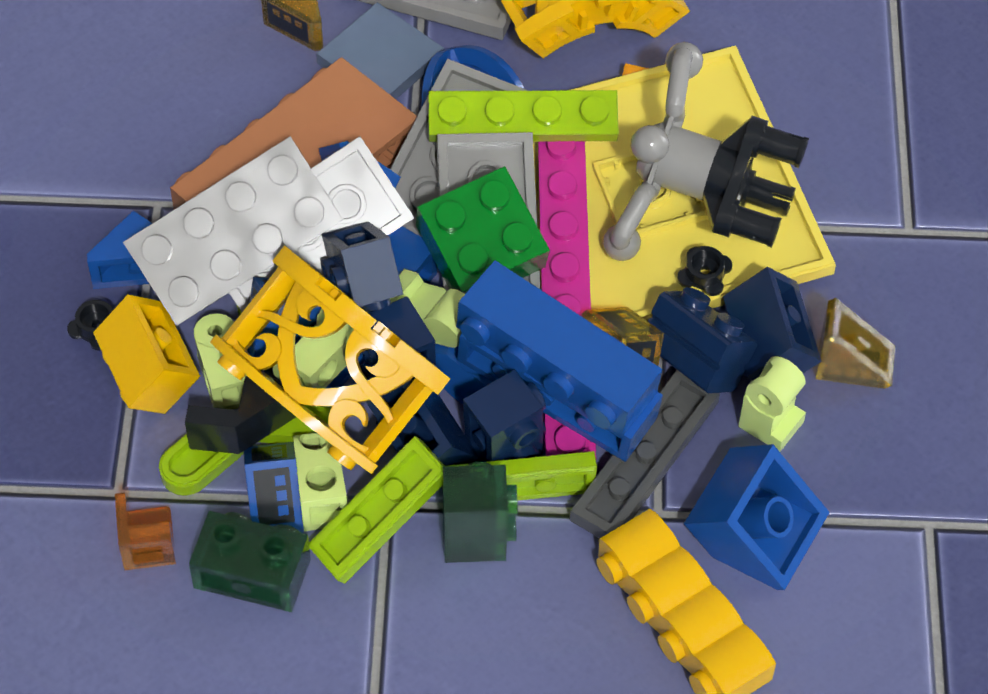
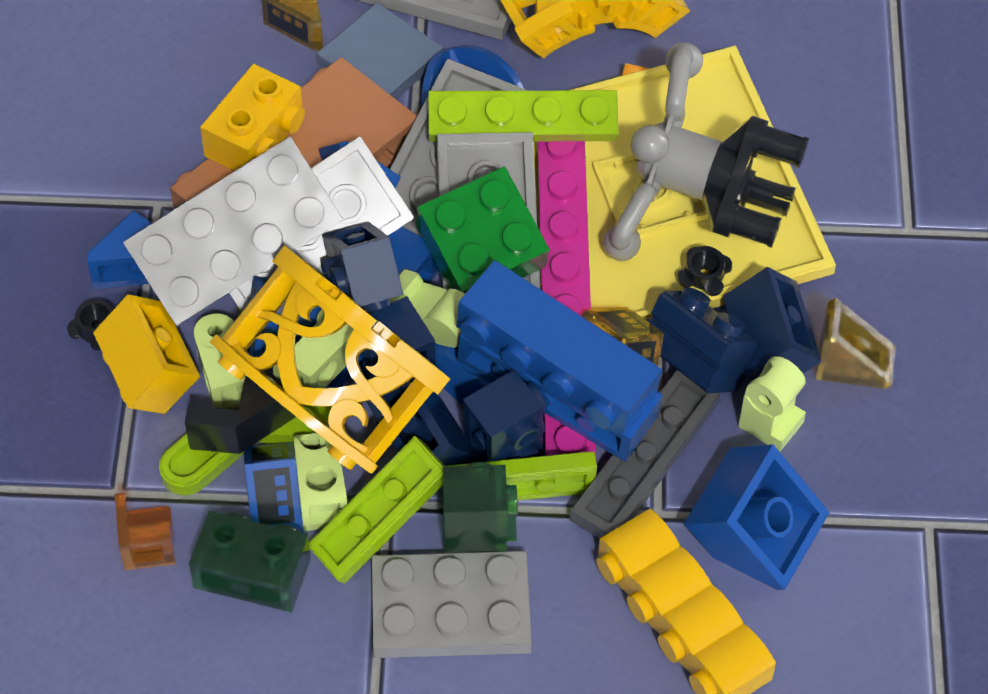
(252, 118): none -> yellow brick
(450, 604): none -> light grey plate

